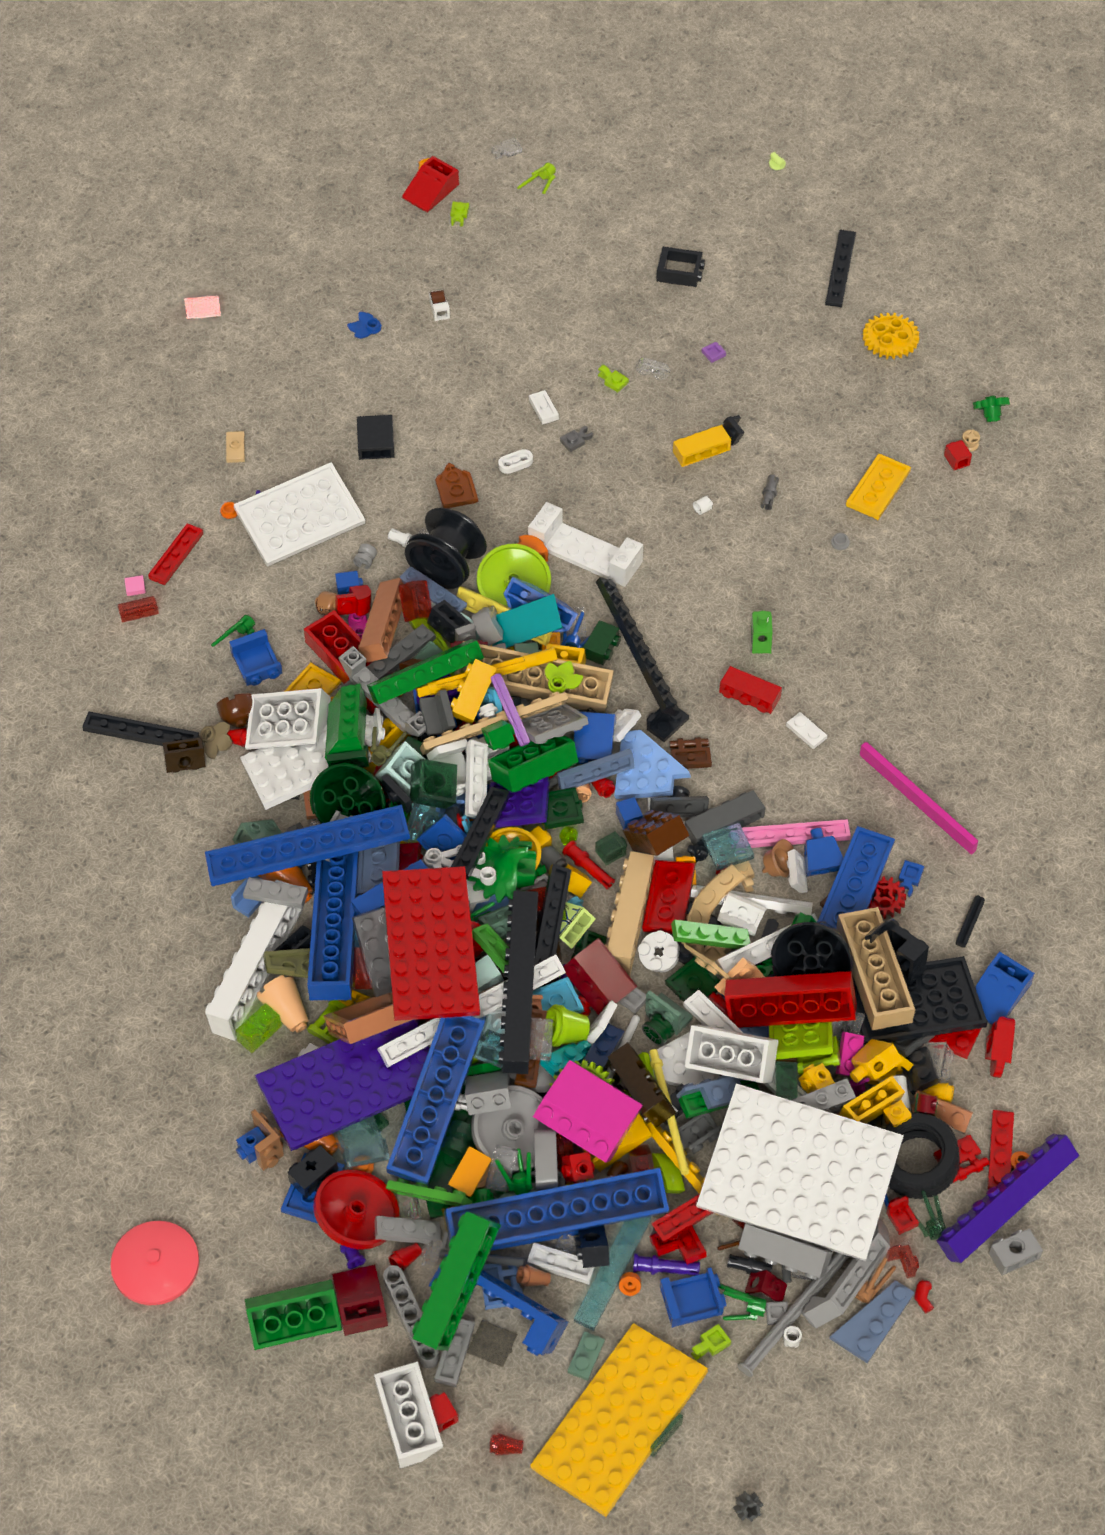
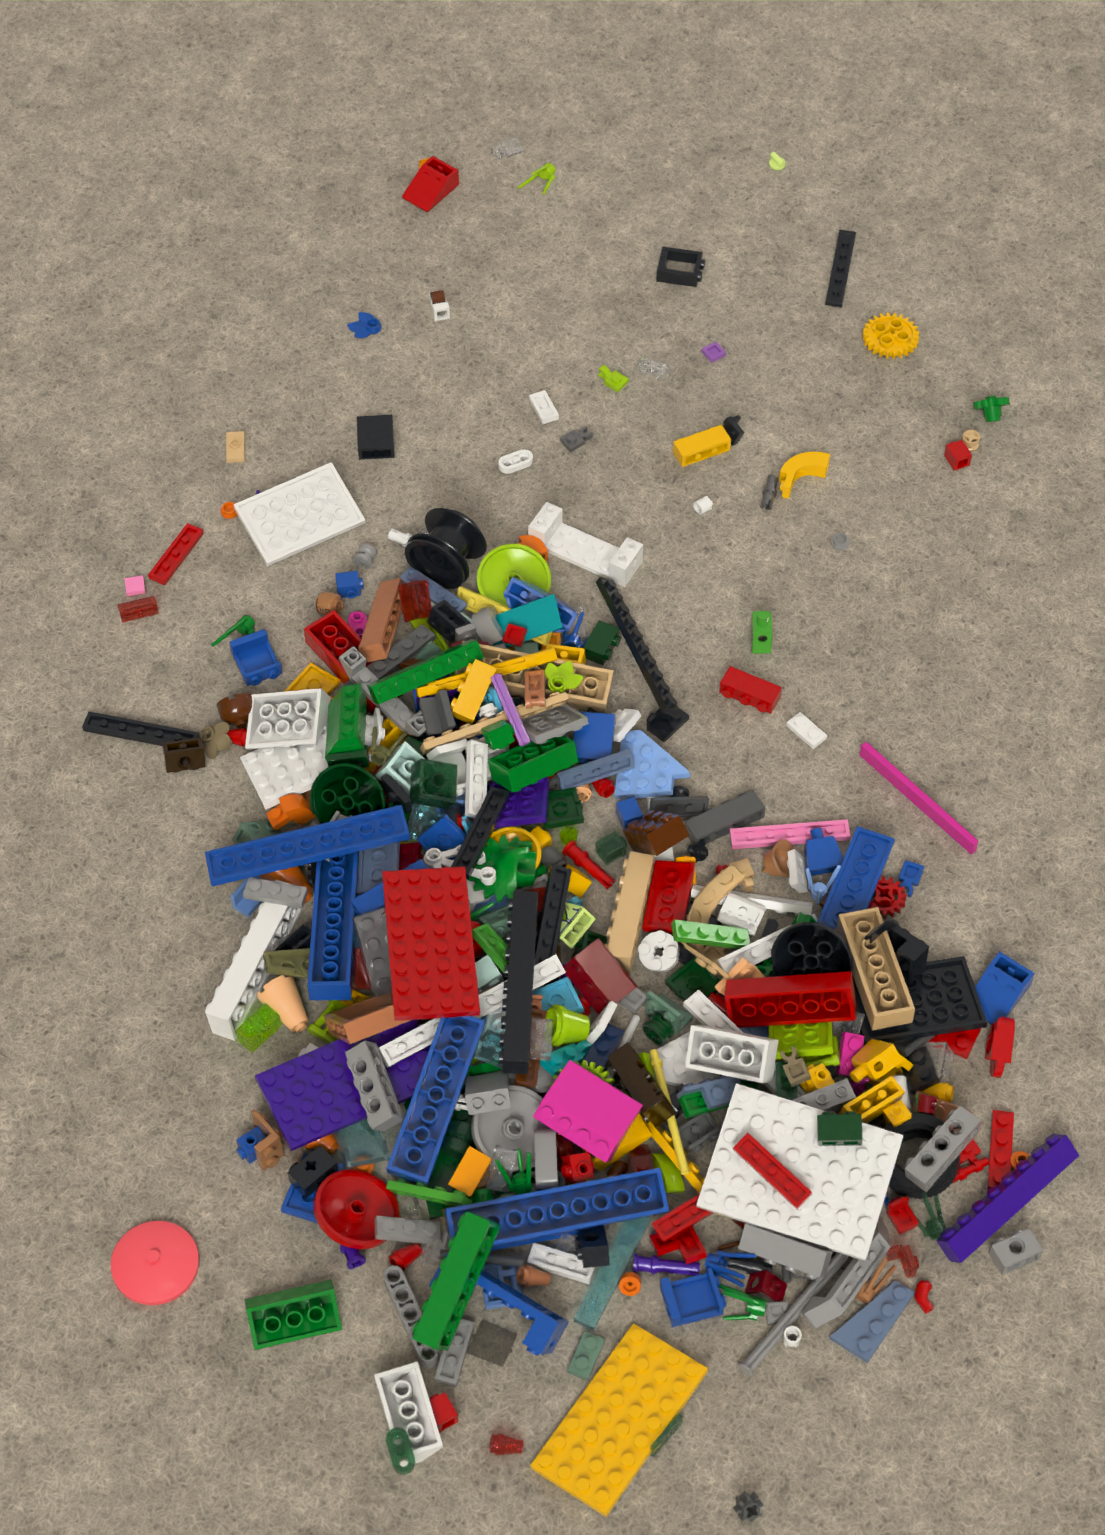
(202, 307): clear red panel -> none
(292, 807): none -> orange brick
(357, 601): red brick -> none
(360, 1300): dark red slope -> none
(368, 1055): none -> light grey brick
(400, 1452): none -> clear green plate
(455, 487): dark orange tile -> none
(459, 211): lime plate -> none
(514, 635): none -> red plate
(535, 689): none -> nougat plate
(691, 757): reddish brown plate -> none
(713, 1341): lime plate -> none
(719, 1265): none -> blue plant
(728, 846): clear light blue plate -> none
(772, 1171): none -> red plate
(795, 1069): none -> dark tan plate
(802, 465): none -> yellow arch
(819, 890): none -> light blue plant
(839, 1129): none -> dark green brick
(878, 486): yellow plate -> none
(927, 1175): none -> light grey brick
(970, 921): black axle -> none

